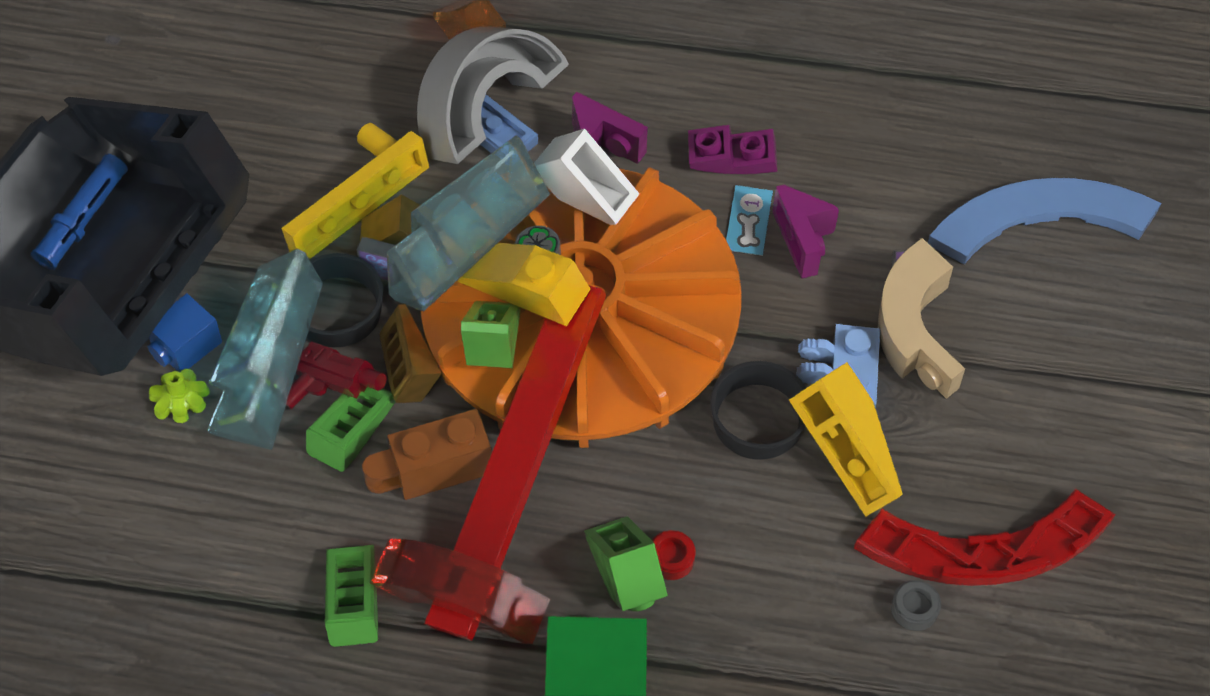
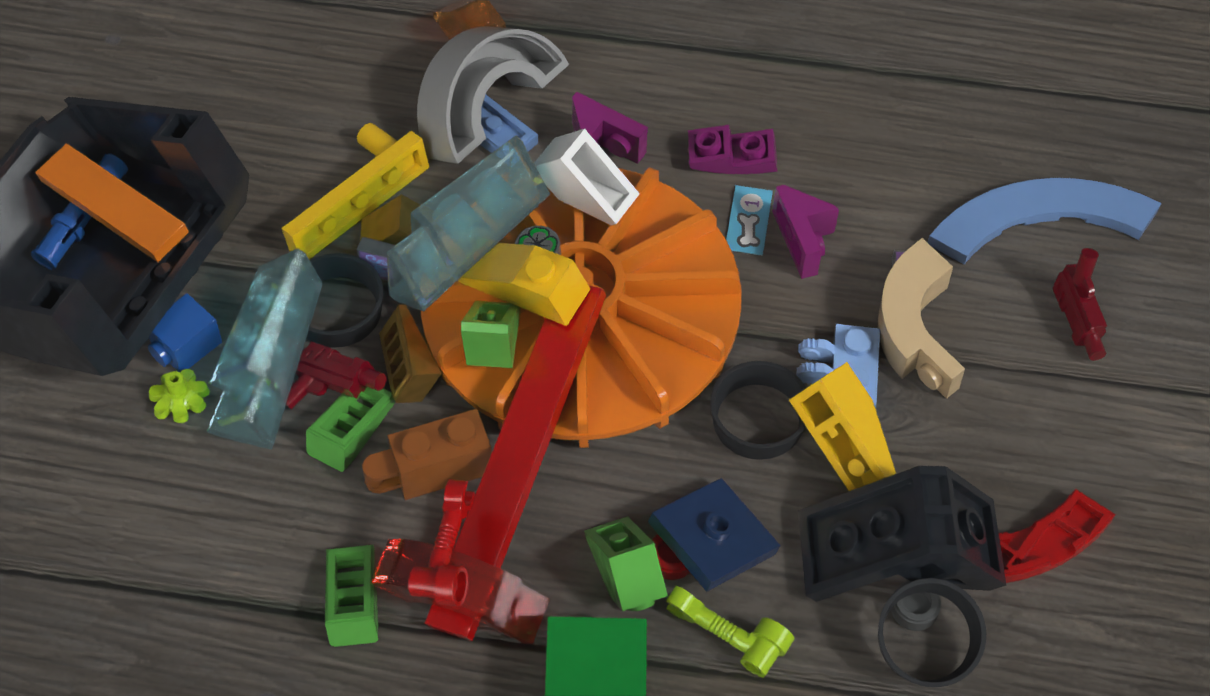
(112, 202): none -> orange tile
(440, 580): none -> red brick
(713, 534): none -> dark blue plate
(760, 646): none -> lime brick
(904, 525): none -> black bracket
(969, 609): none -> black tyre
(1077, 299): none -> dark red piece

